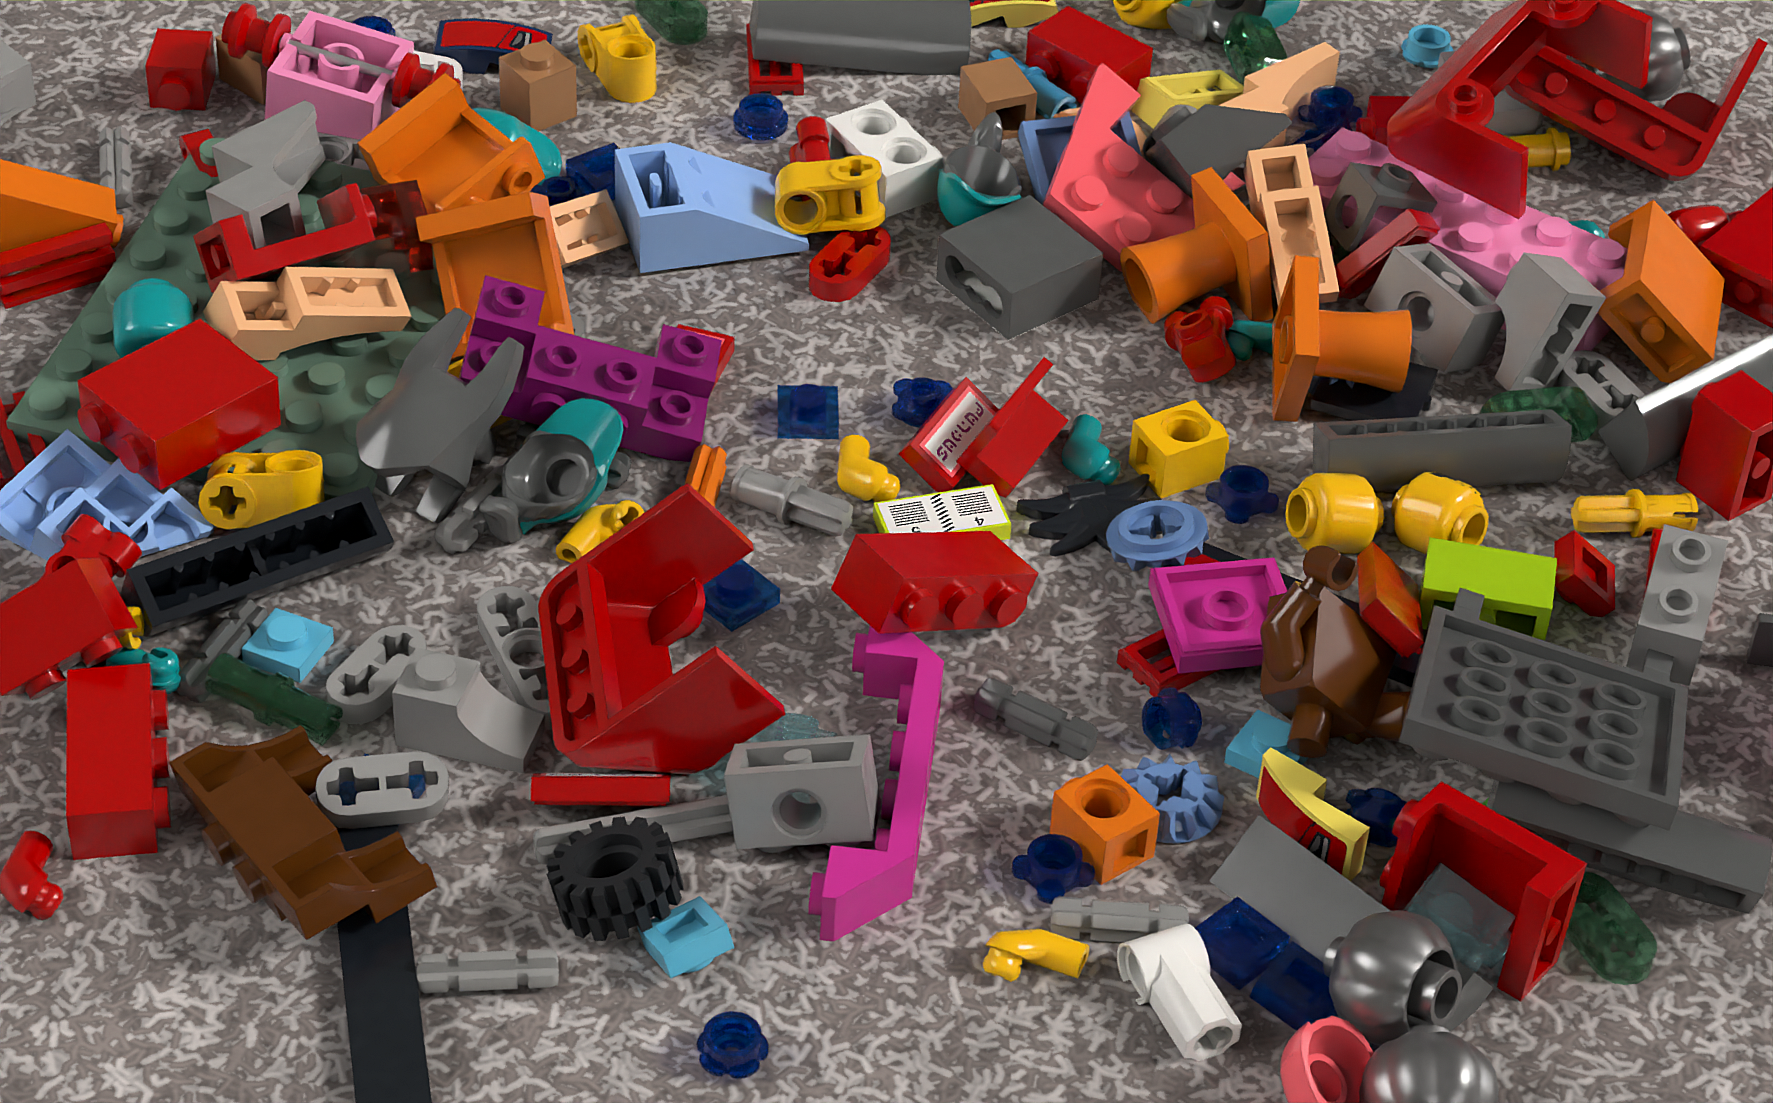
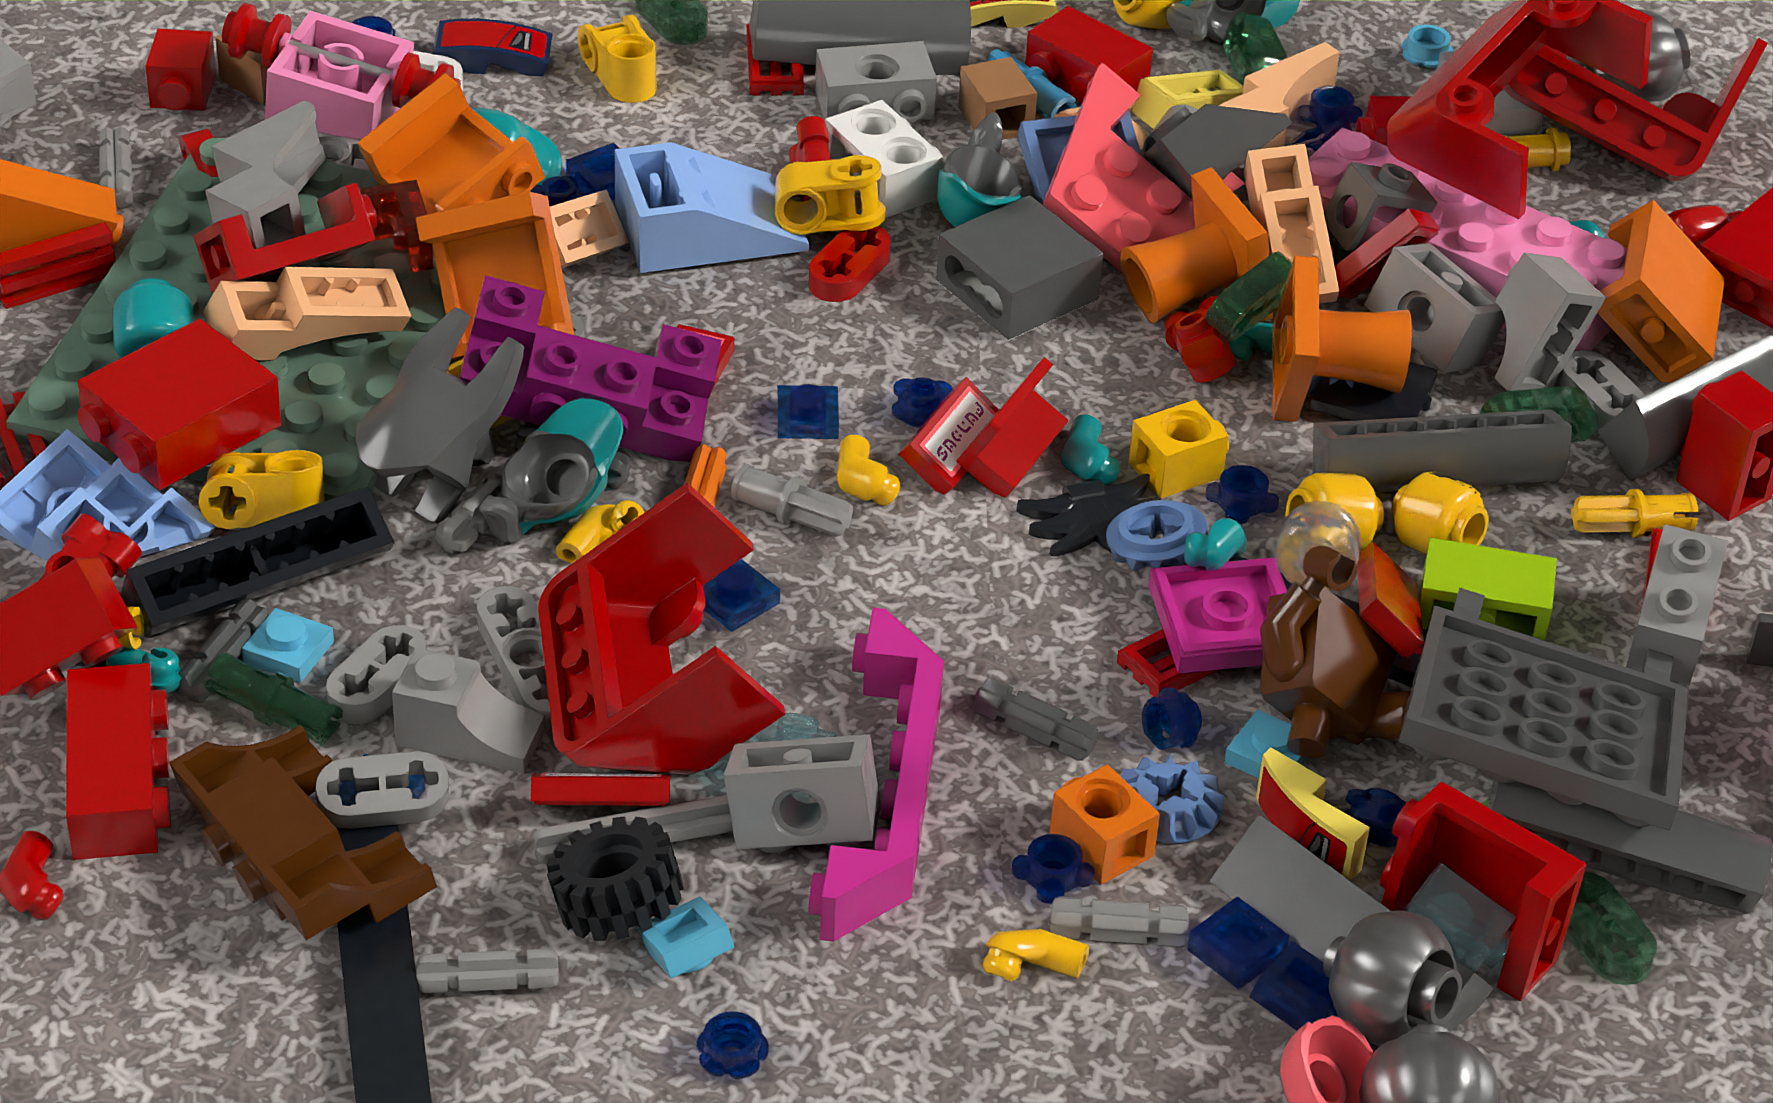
(538, 85): medium nougat brick -> none
(760, 117): clear blue plate -> none
(870, 73): none -> light grey brick
(934, 581): red brick -> none
(946, 511): white tile -> none
(1175, 978): white piece -> none
(1214, 550): none -> teal arm
(1250, 297): none -> clear green beam
(1312, 526): none -> clear head
(1584, 575): red plate -> none

